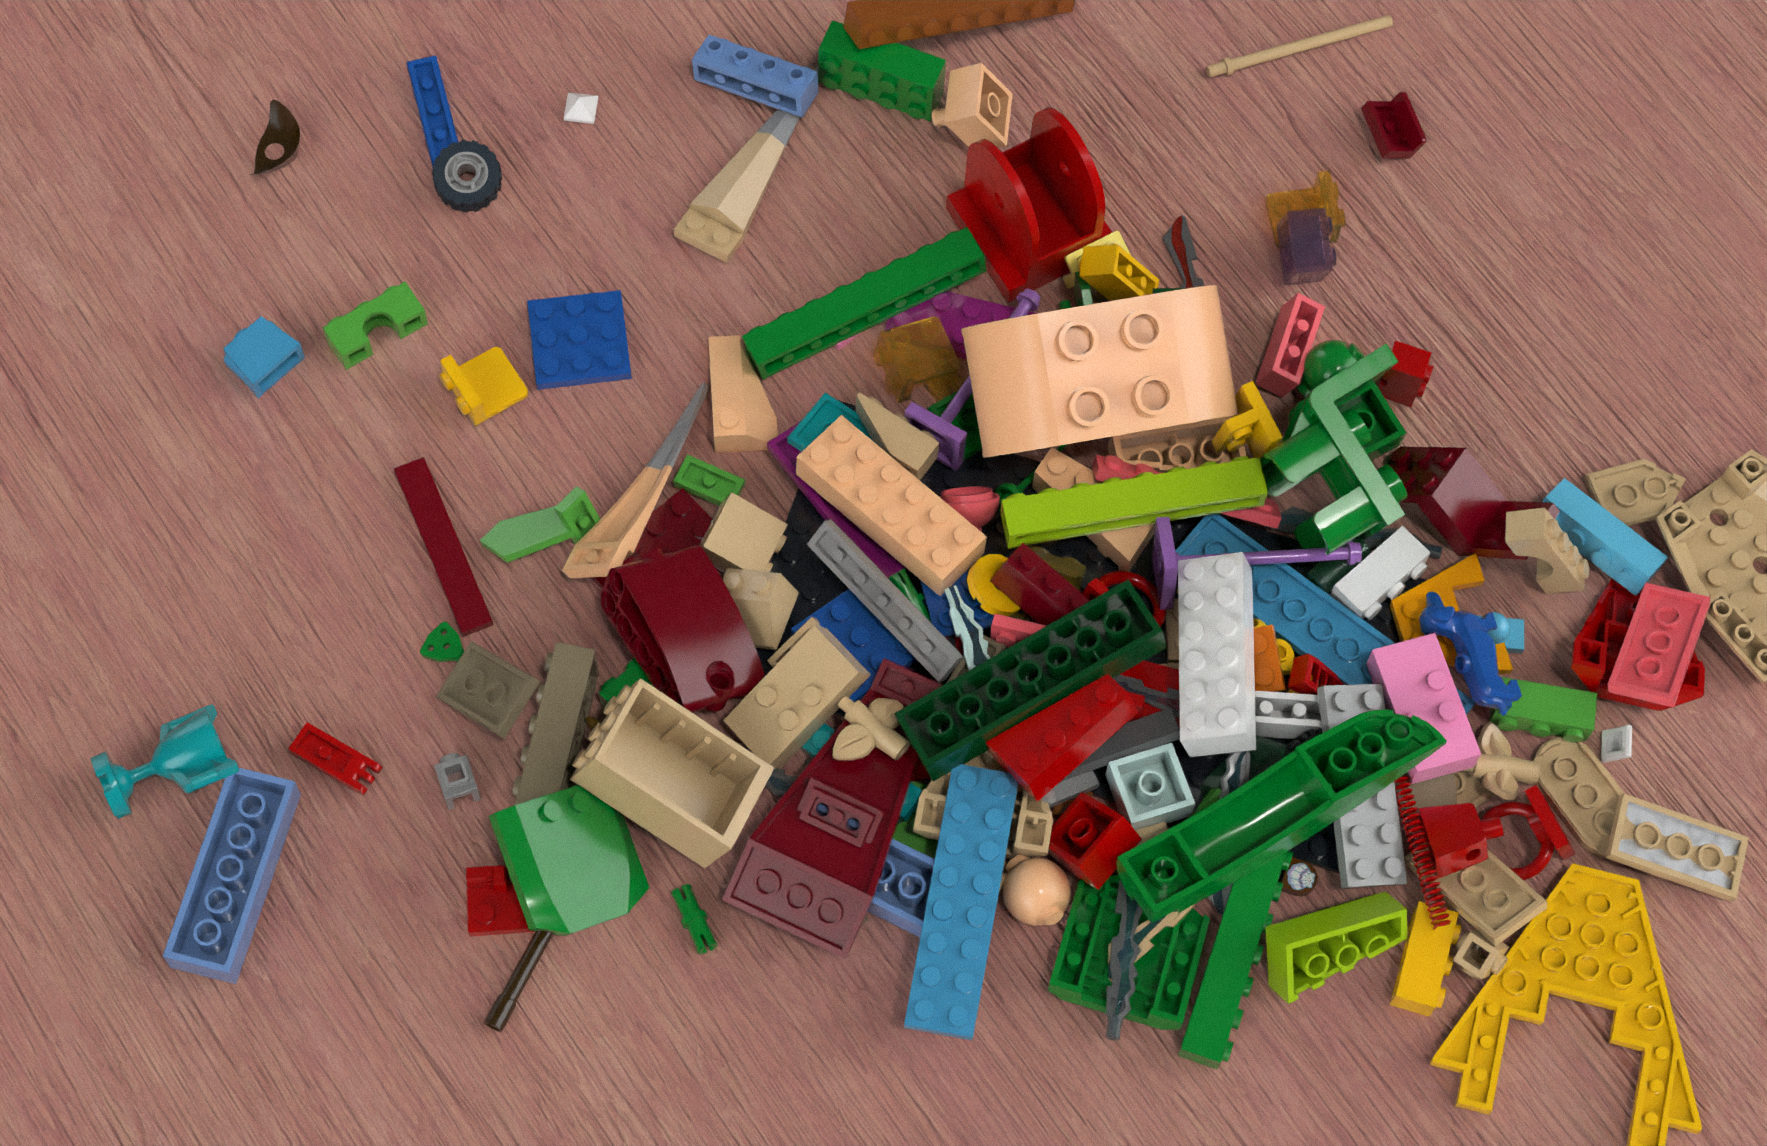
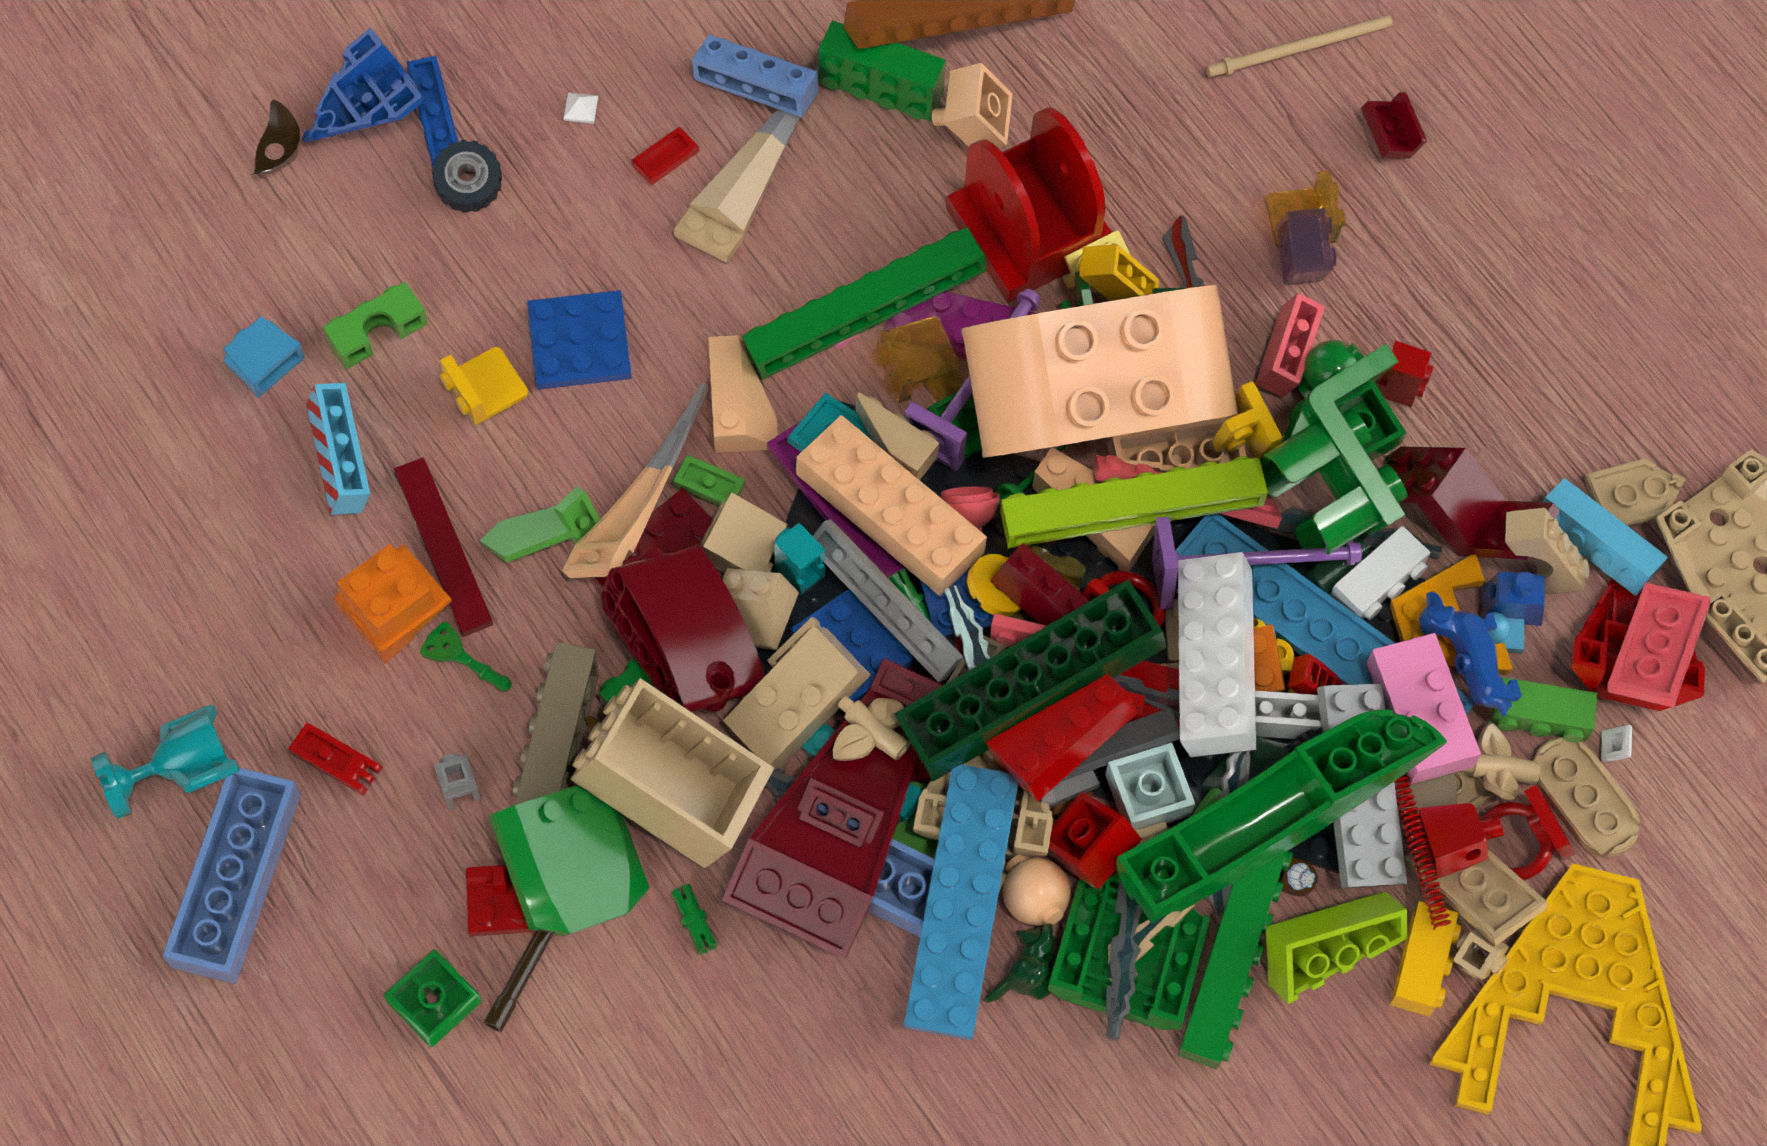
(338, 448): none -> medium azure brick
(365, 92): none -> blue wedge
(389, 599): none -> orange piece
(432, 976): none -> green brick
(488, 689): dark tan tile -> none
(665, 155): none -> red tile
(799, 557): none -> teal brick
(1030, 970): none -> dark green animal
(1515, 596): none -> blue torso
(1677, 847): tan piece -> none

